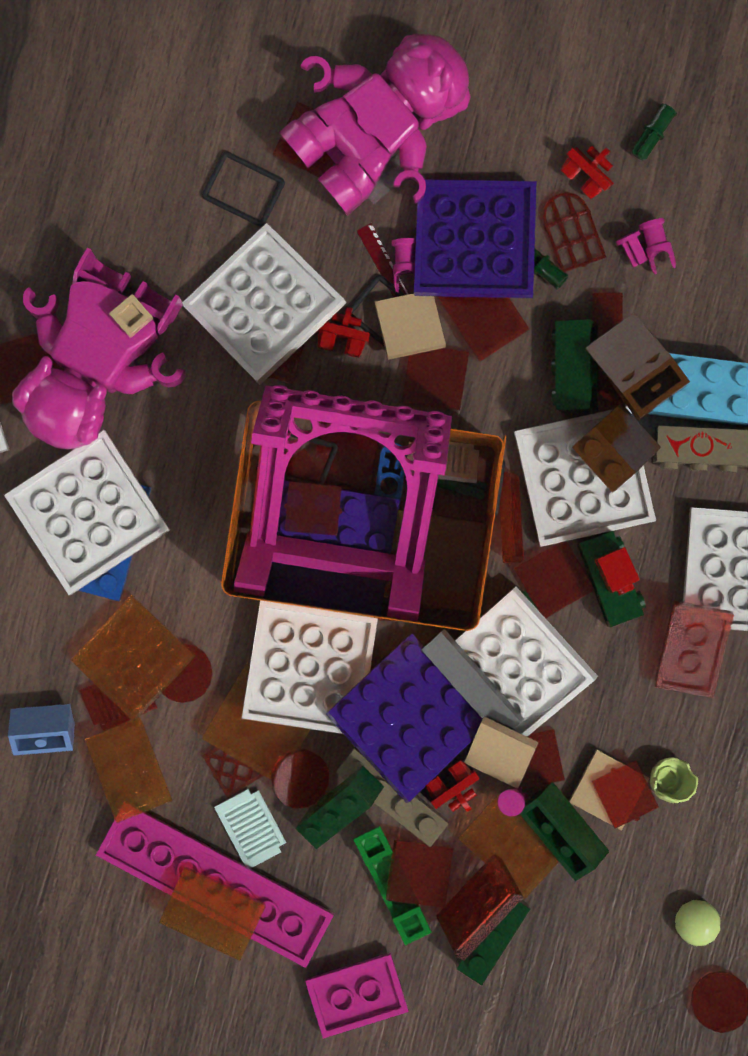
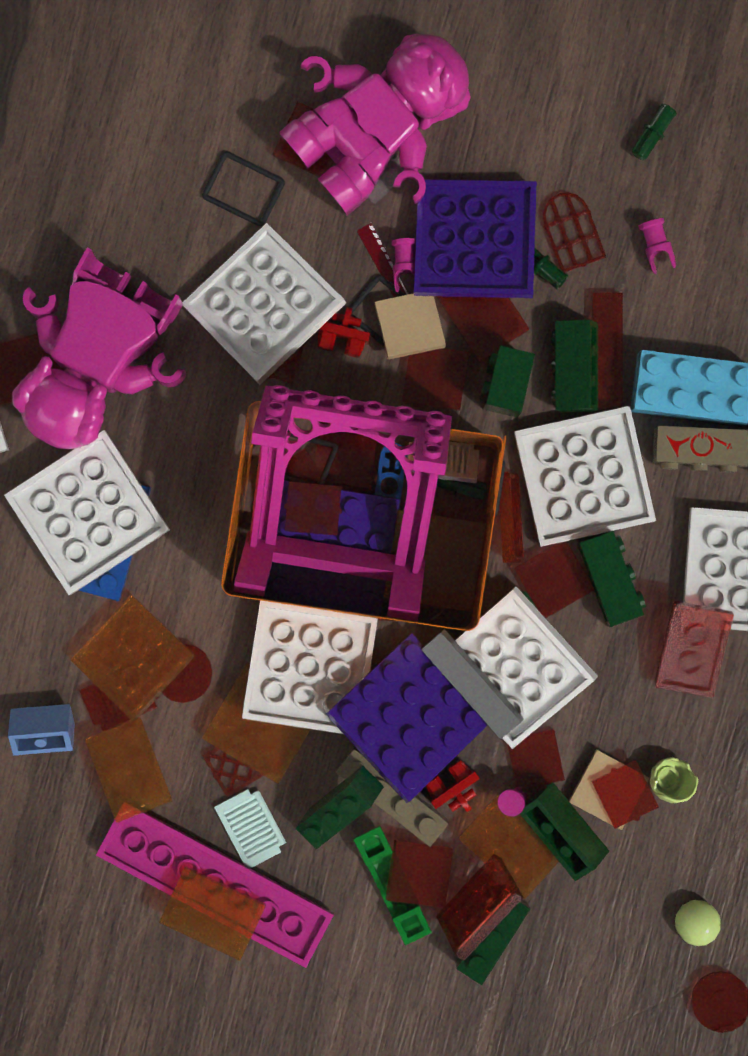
(131, 315): tan plate -> none
(300, 778): clear red tile -> none
(356, 995): dark pink plate -> none
(501, 752): tan tile -> none
(508, 382): none -> dark green brick
(579, 161): red hips -> none
(616, 447): reddish brown slope -> none
(617, 571): red brick -> none
(633, 248): dark pink piece -> none
(637, 366): reddish brown slope -> none

